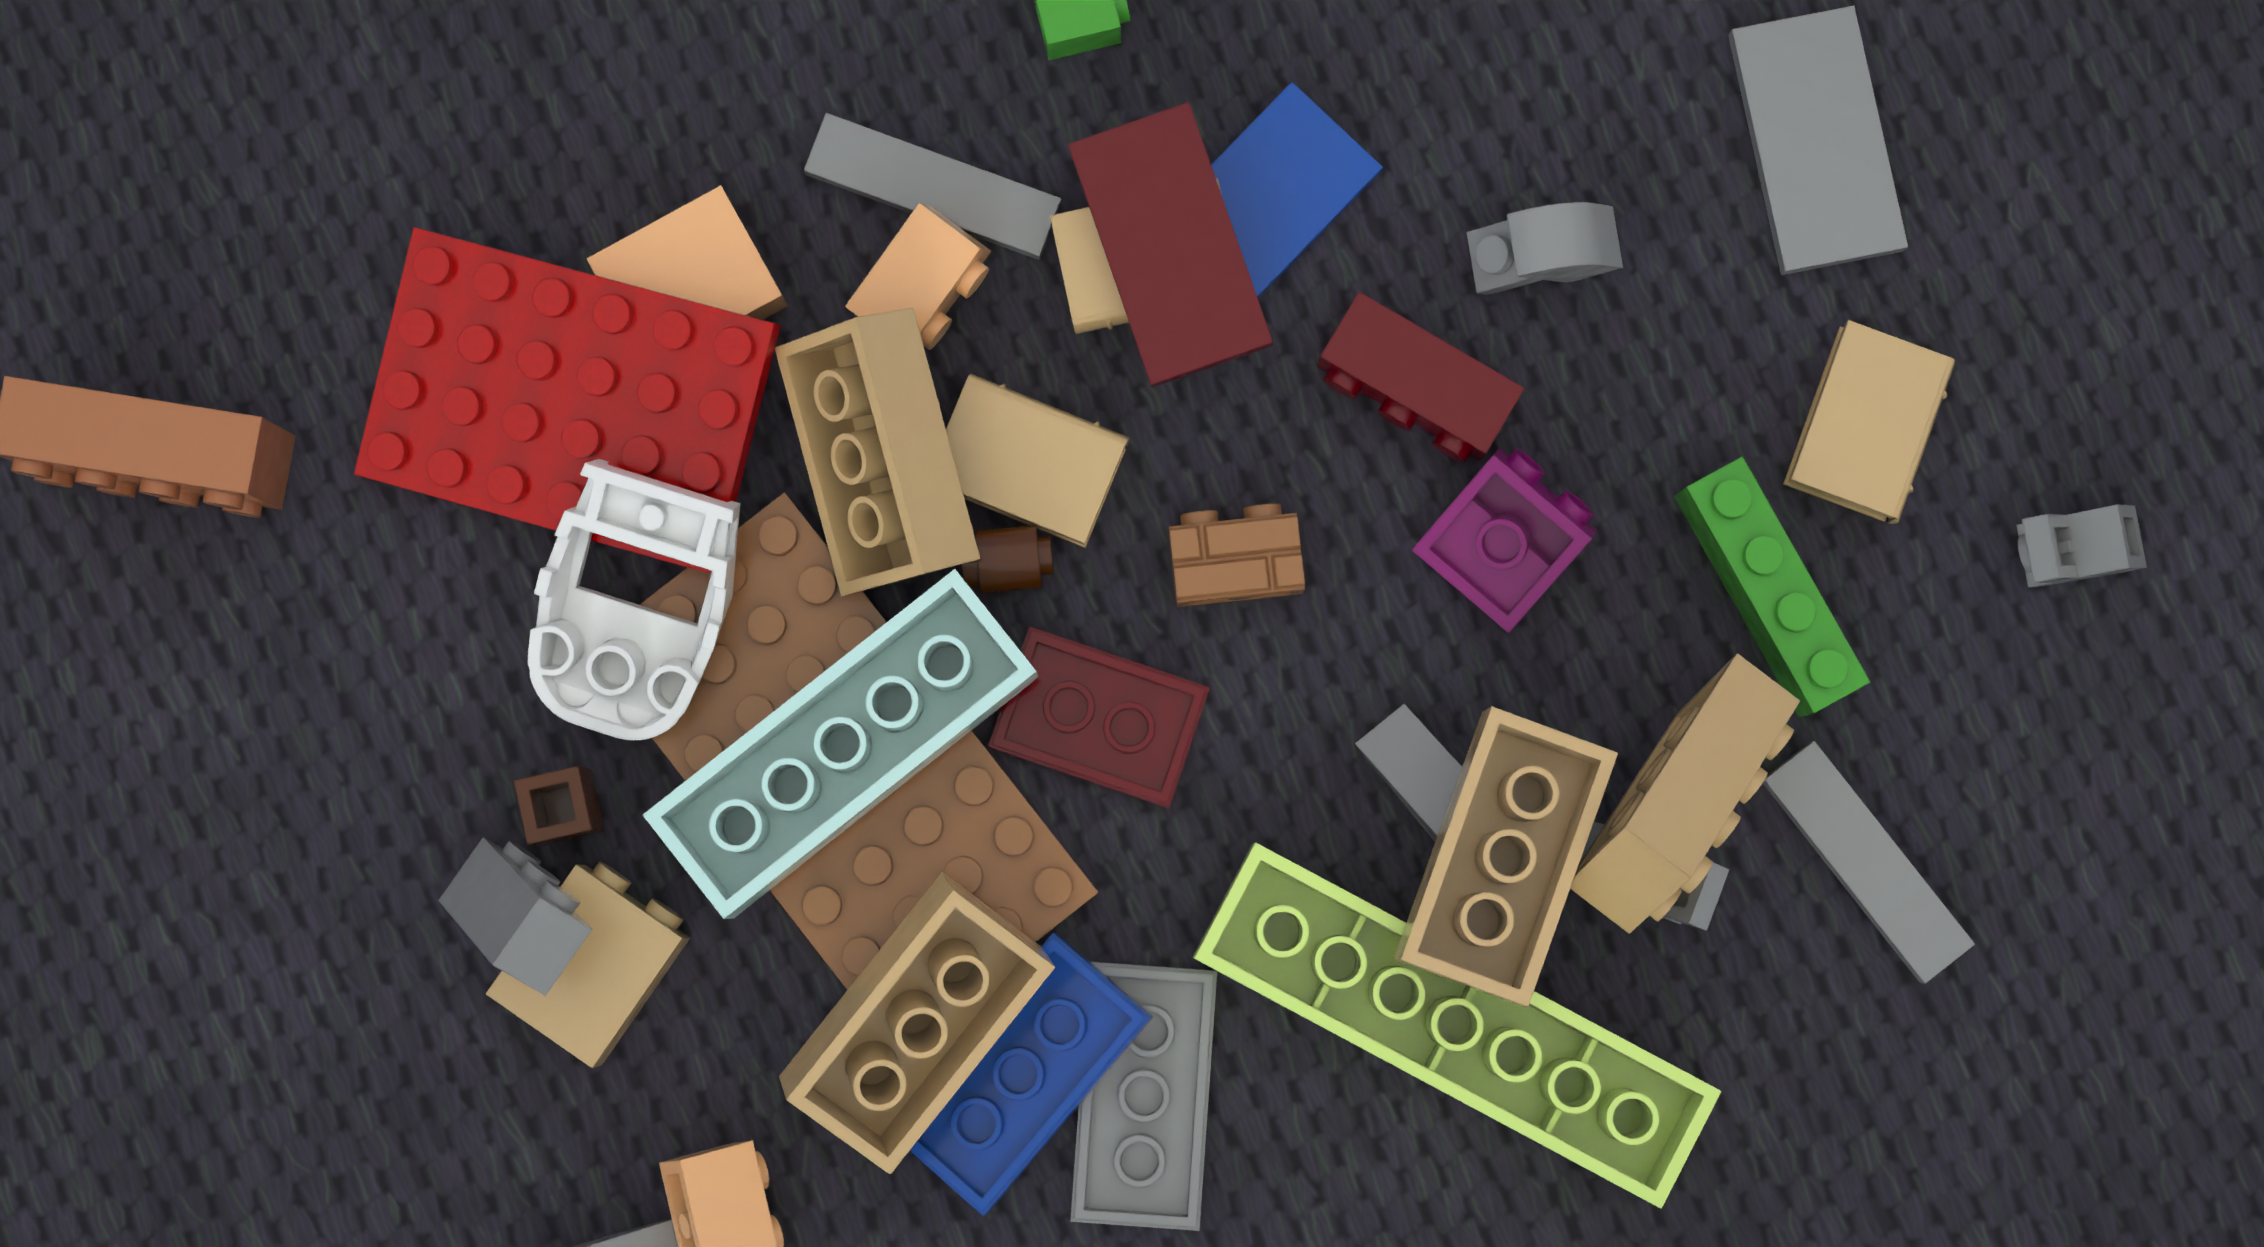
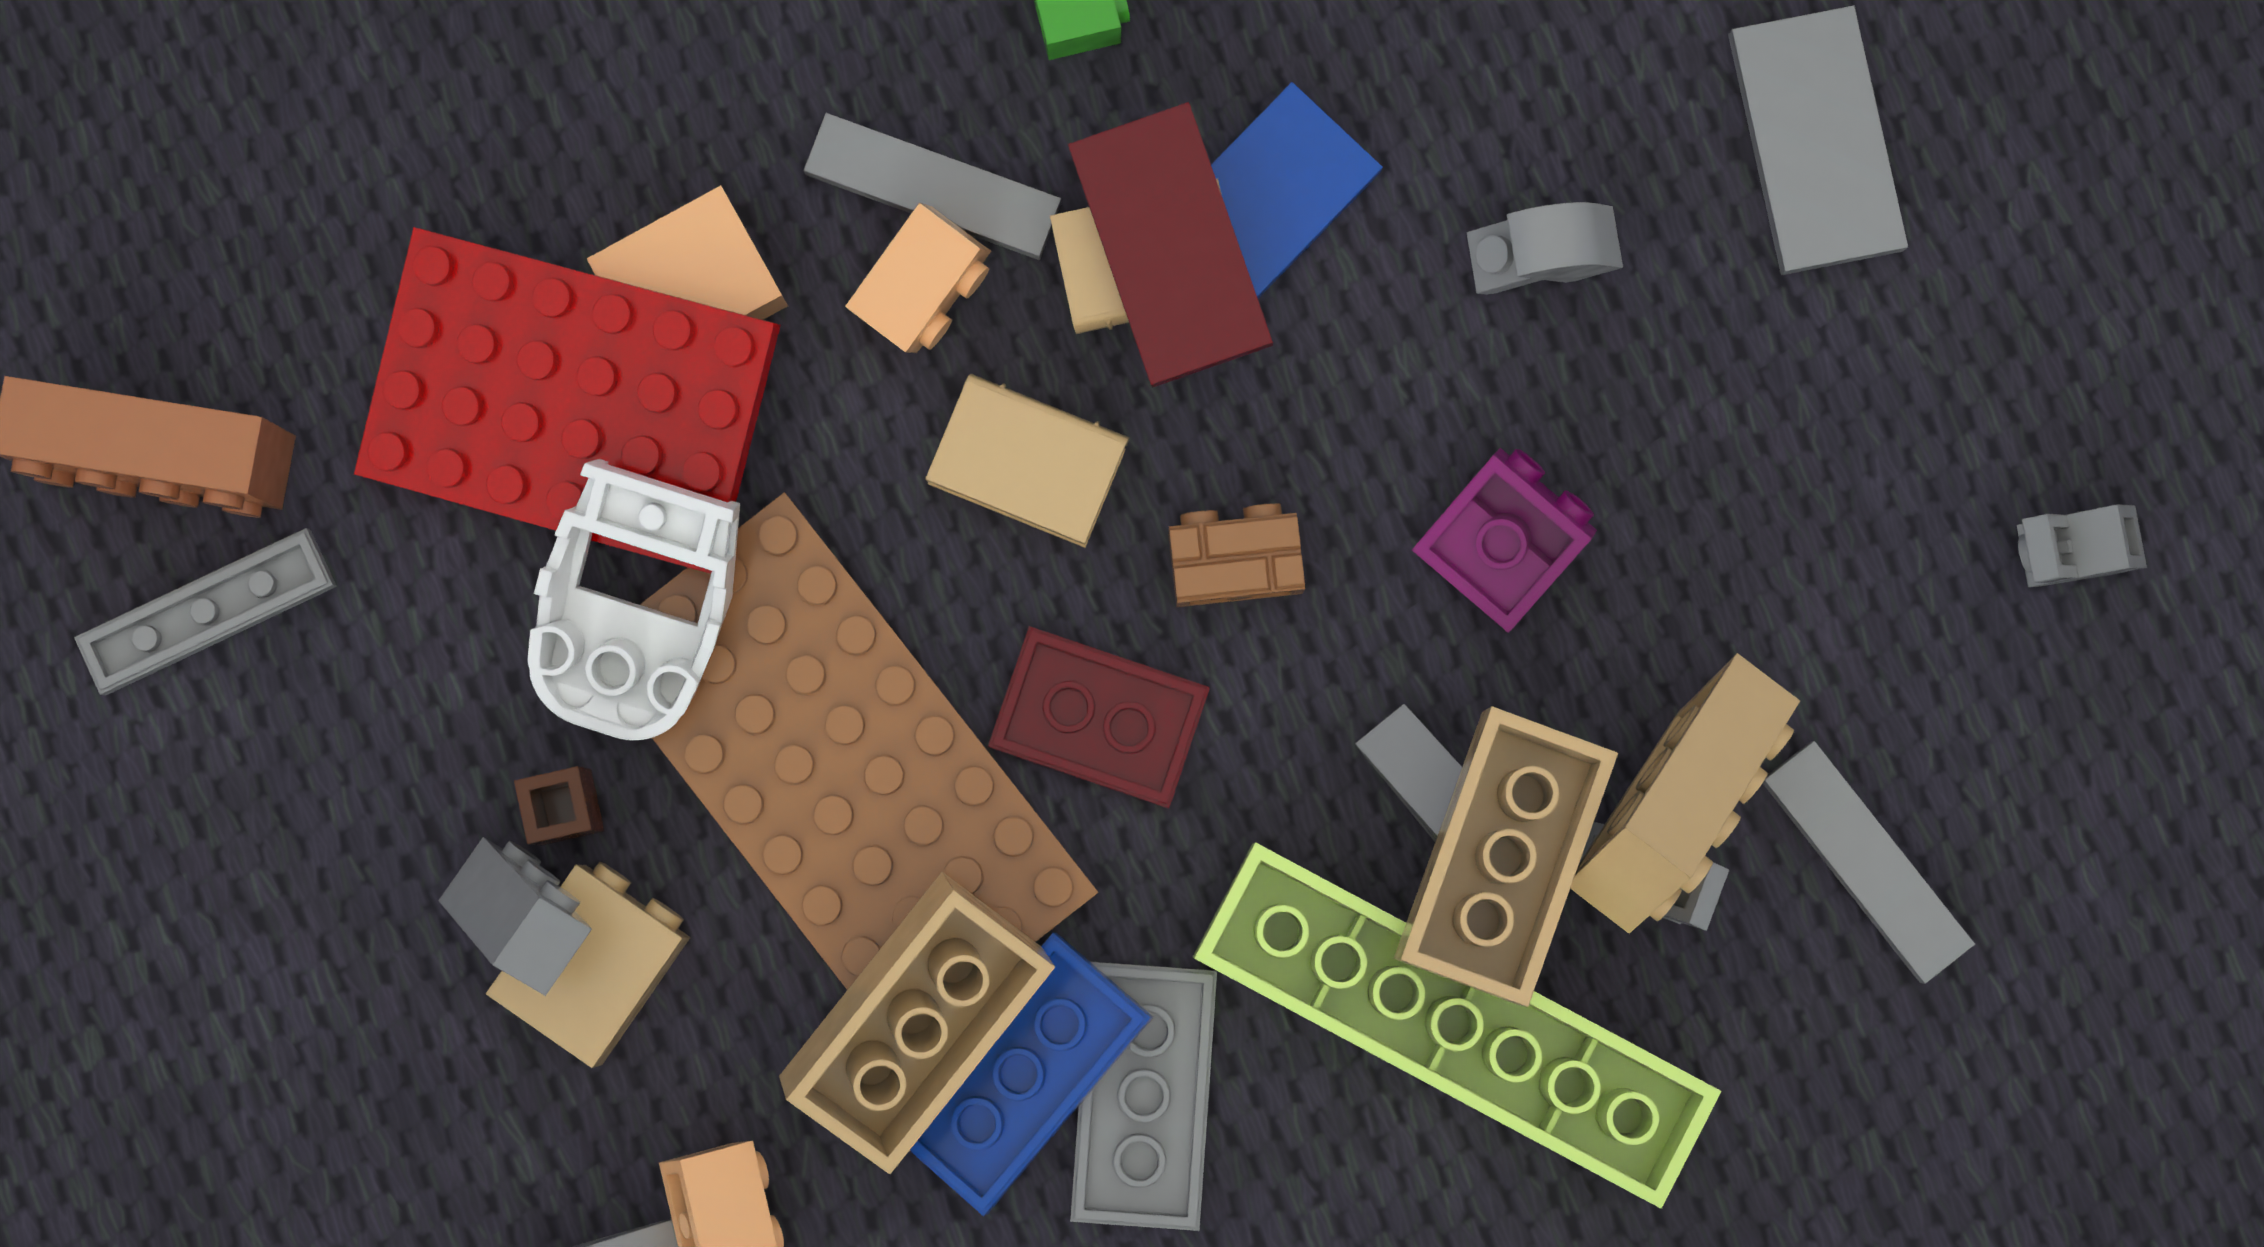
(205, 612): none -> light grey tile
(841, 745): light aqua brick -> none
(877, 451): tan brick -> none
(1009, 560): reddish brown brick -> none
(1418, 379): dark red brick -> none
(1771, 587): bright green brick -> none
(1869, 422): tan piece -> none

